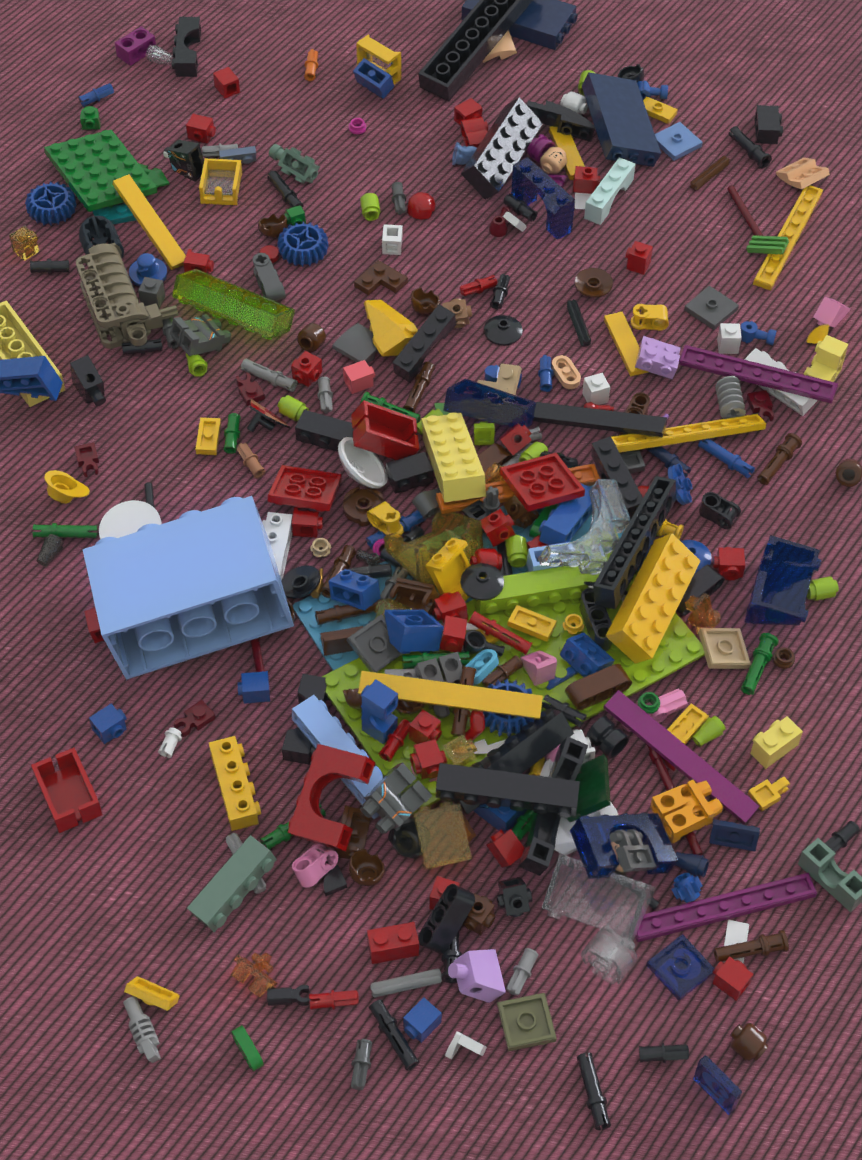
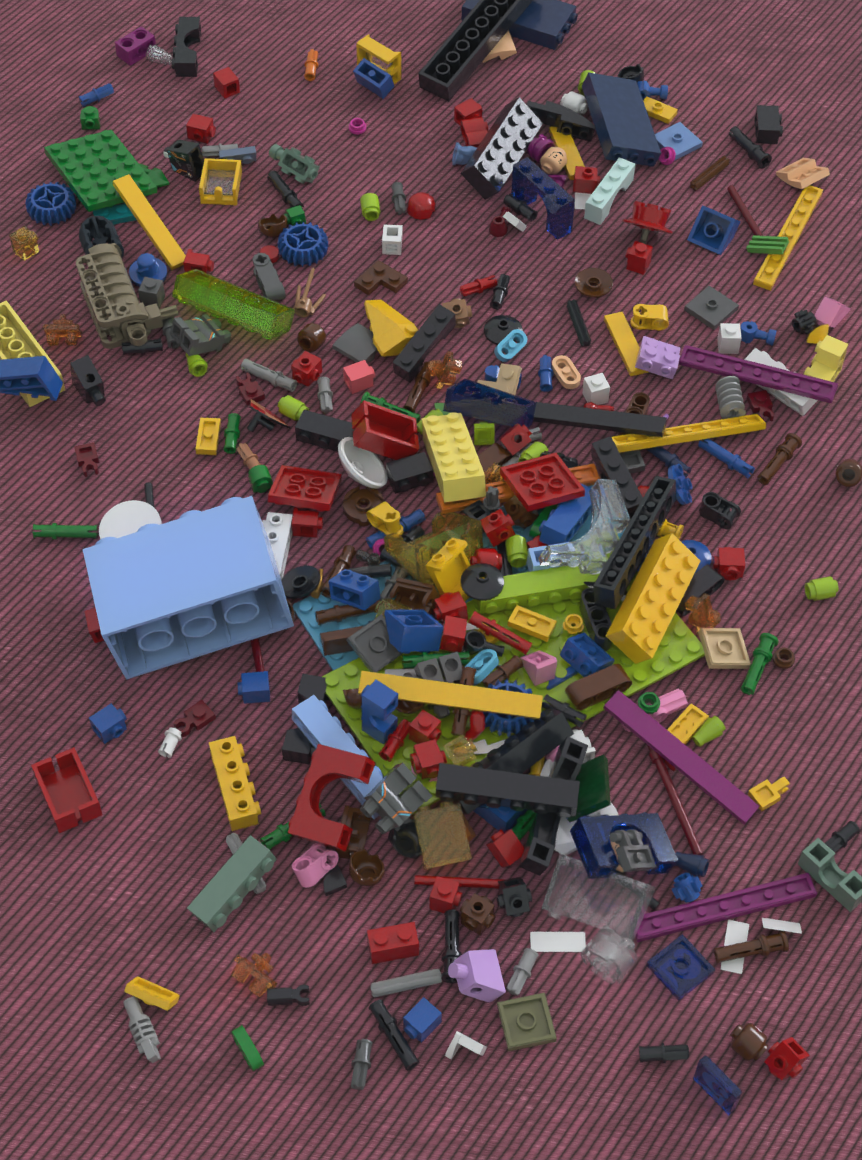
(49, 266): black pin -> none
(50, 549): clear smoke cone -> none
(62, 328): none -> clear orange hips
(64, 487): yellow piece -> none
(260, 478): none -> green plate
(303, 306): none -> medium nougat plant
(320, 543): tan plate -> none
(333, 999): red axle -> none
(424, 302): reddish brown hair -> none
(427, 503): dark grey piece -> none
(445, 370): none -> clear orange hips
(446, 918): black beam -> none
(464, 882): none -> red bar
(509, 346): none -> medium azure plate
(557, 941): none -> white sticker
(596, 1101): black pin -> none
(609, 739): black wheel -> none
(649, 219): none -> red piece
(663, 157): none -> dark pink plate
(685, 808): light orange hips -> none
(713, 230): none -> blue slope
(732, 977): red brick -> none
(734, 835): dark blue plate -> none
(776, 741): light yellow brick -> none
(781, 925): none -> white sticker
(782, 583): clear blue windscreen -> none
(786, 1059): none -> red brick
(804, 322): none -> black gear

